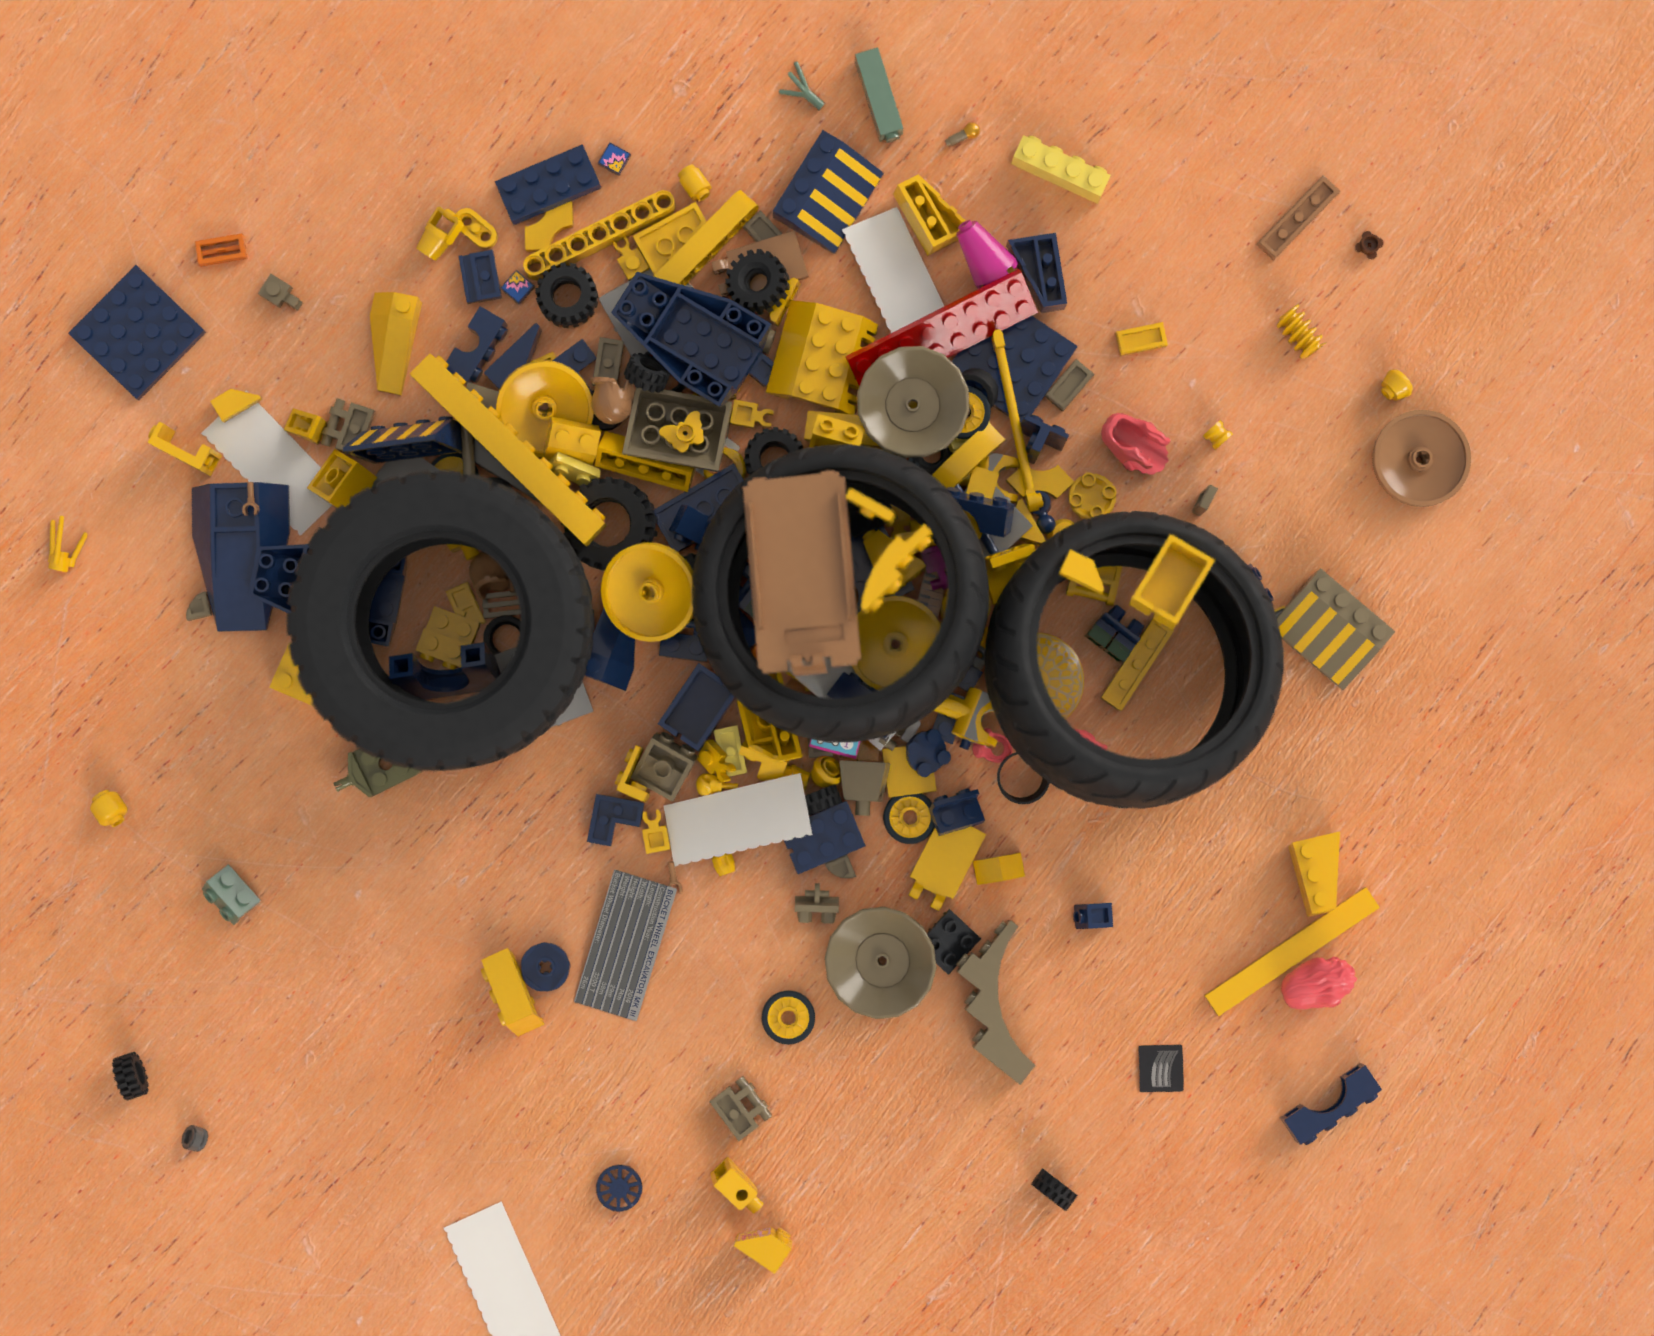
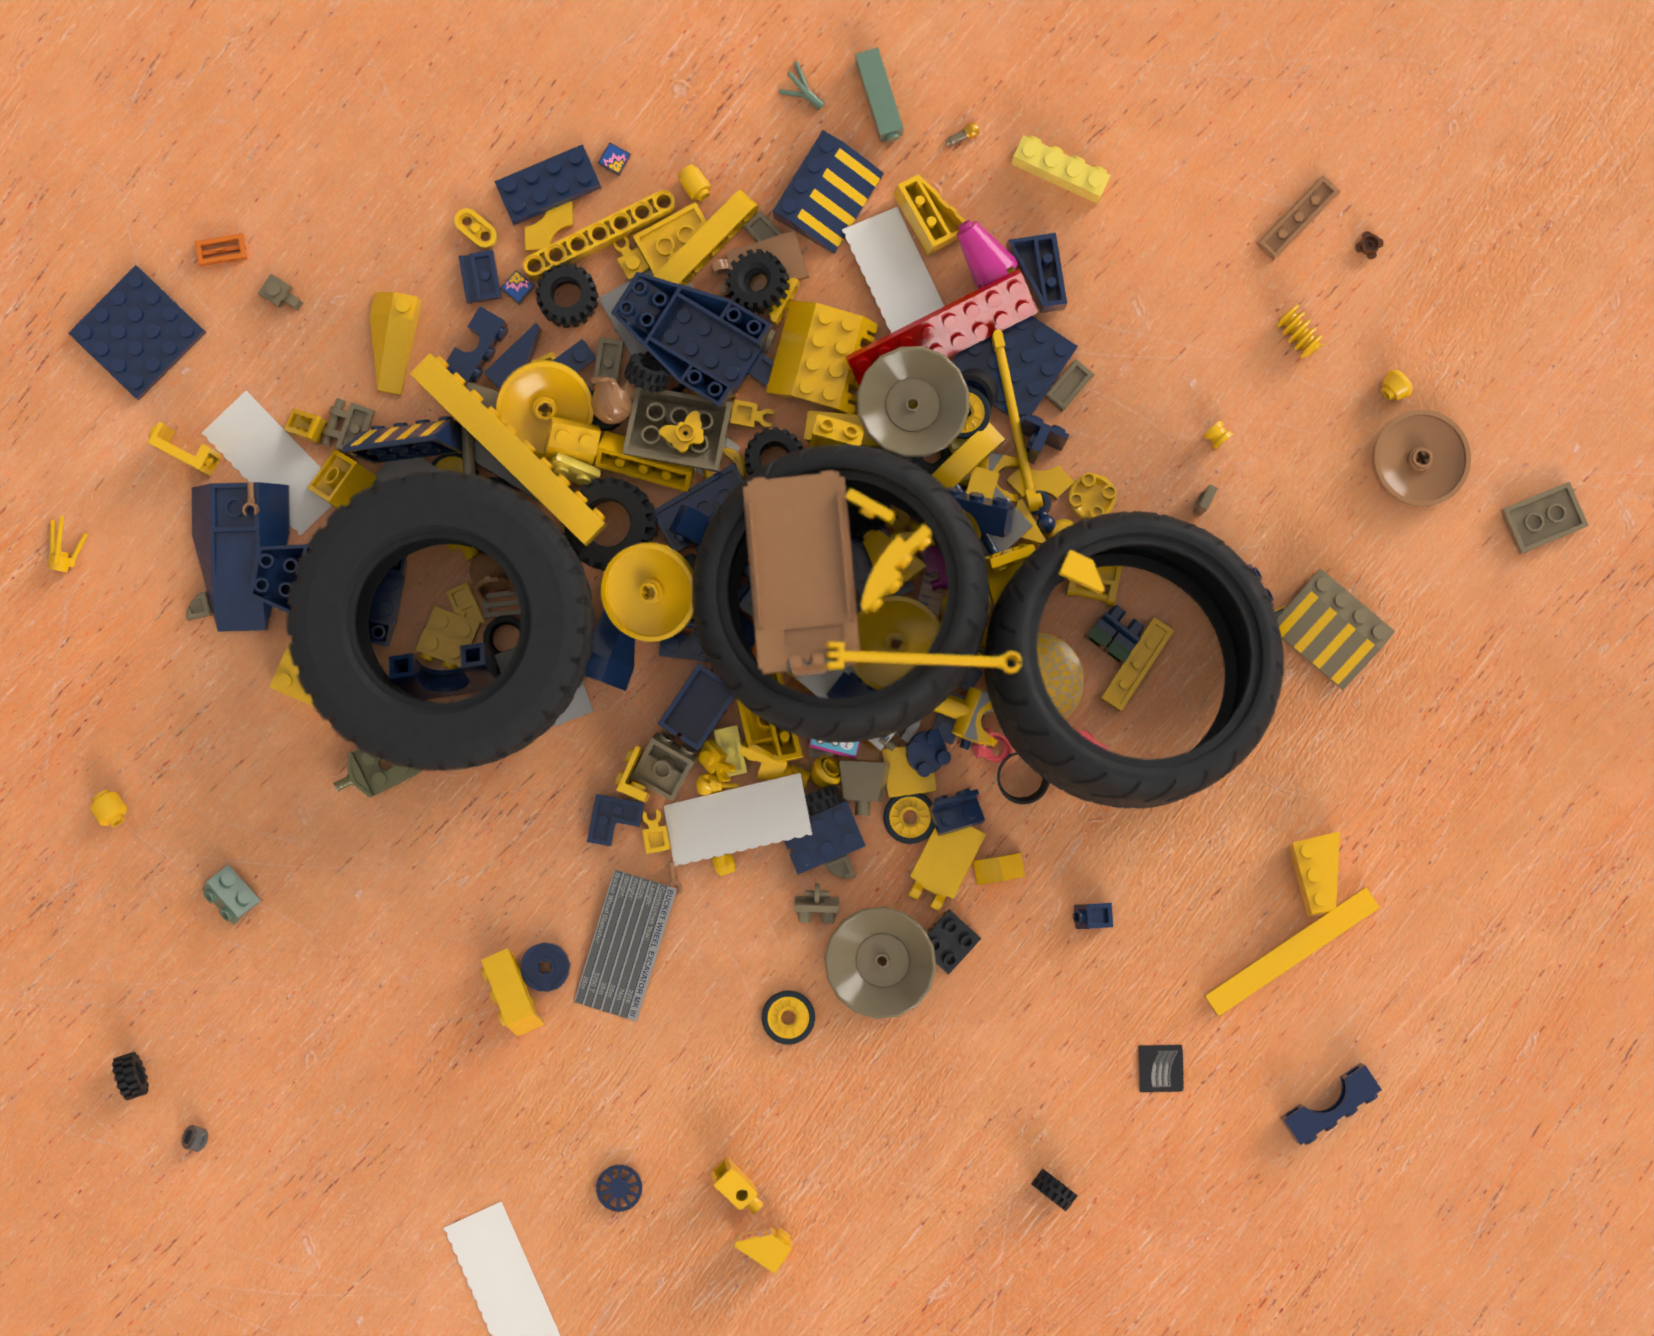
(233, 402): yellow tile -> none
(436, 241): yellow piece -> none
(734, 1112): dark tan plate -> none
(908, 658): none -> yellow hinge
(984, 1005): dark tan arch -> none
(1135, 443): coral hair -> none
(1141, 339): yellow tile -> none
(1171, 582): yellow piece -> none
(1318, 983): coral hair -> none
(1544, 517): none -> dark tan plate

